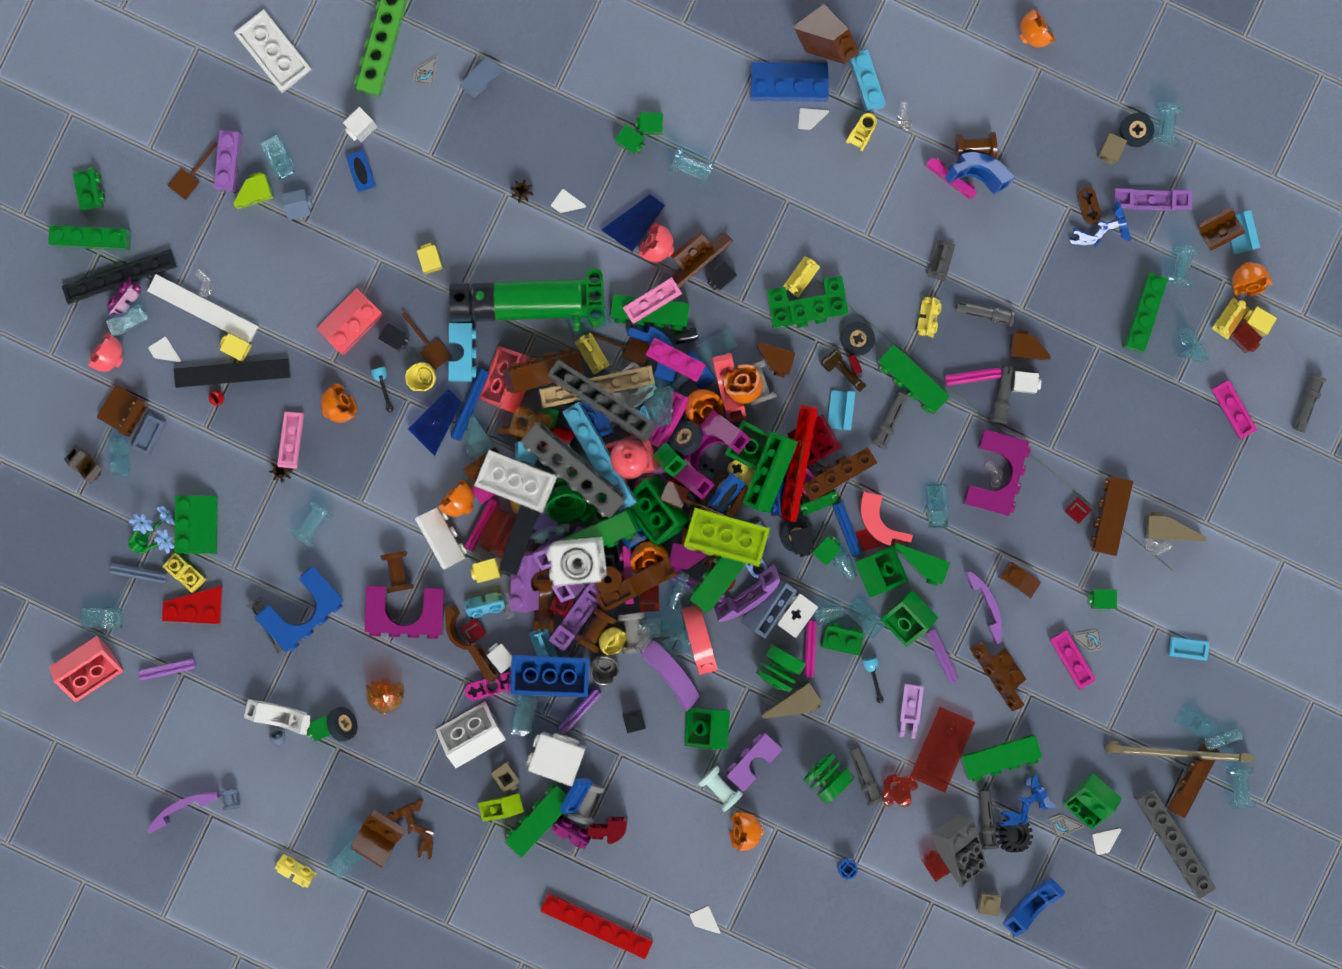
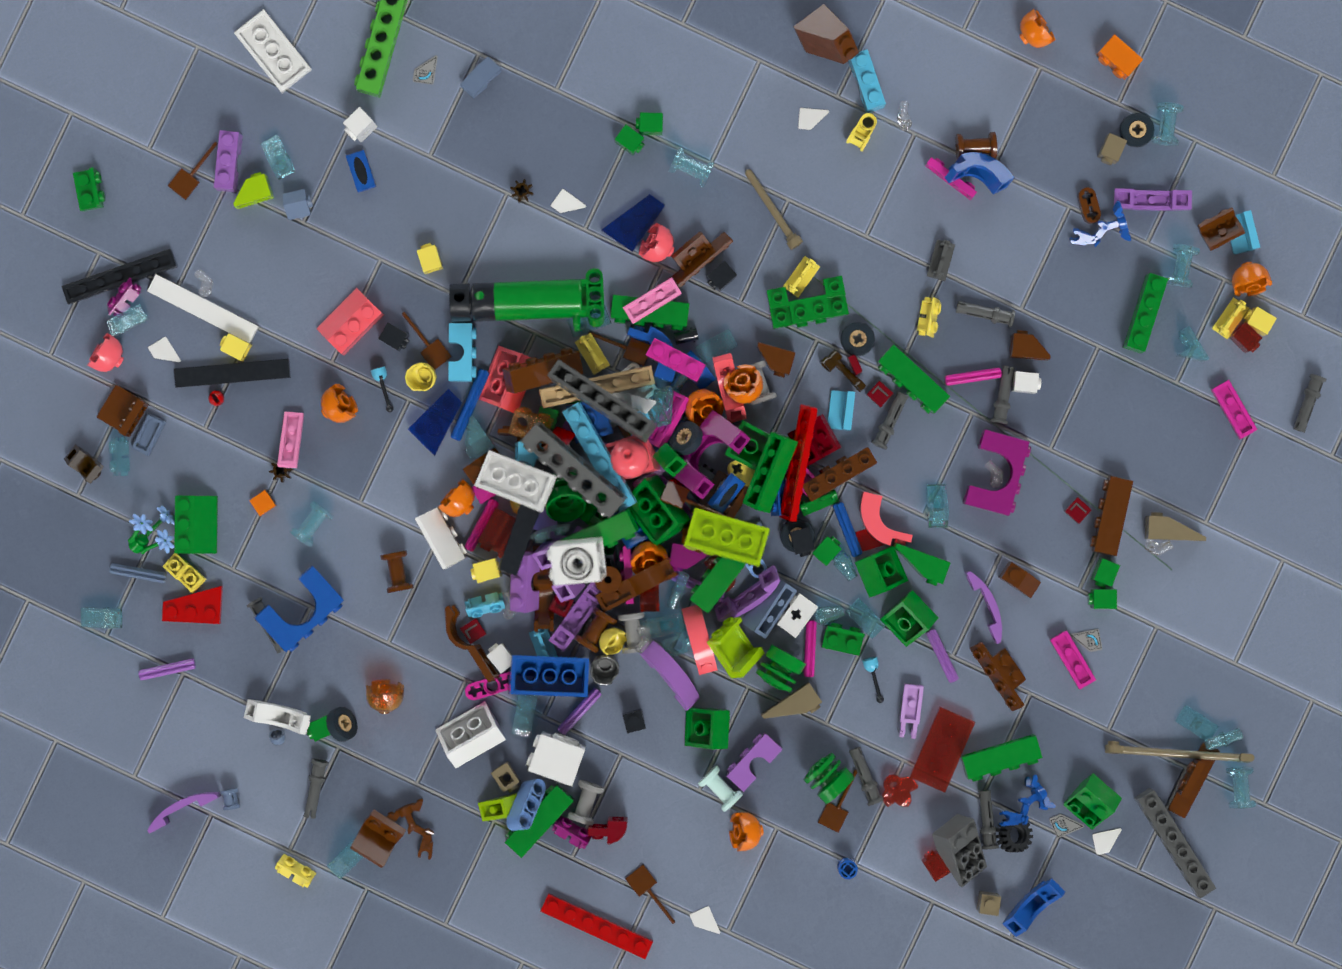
(85, 669): coral slope -> none
(89, 238): green brick -> none
(262, 503): none -> orange tile
(316, 778): none -> dark grey pin
(378, 620): magenta arch -> none
(526, 804): none -> medium blue beam
(576, 795): blue tile -> none
(642, 404): none -> white sticker
(642, 881): none -> reddish brown piece
(734, 648): none -> lime panel
(789, 82): blue slope -> none
(792, 239): none -> dark tan piece
(834, 816): none -> reddish brown piece
(879, 394): none -> dark red tile
(1105, 573): none -> green brick
(1119, 57): none -> orange brick
(1188, 648): medium azure tile -> none

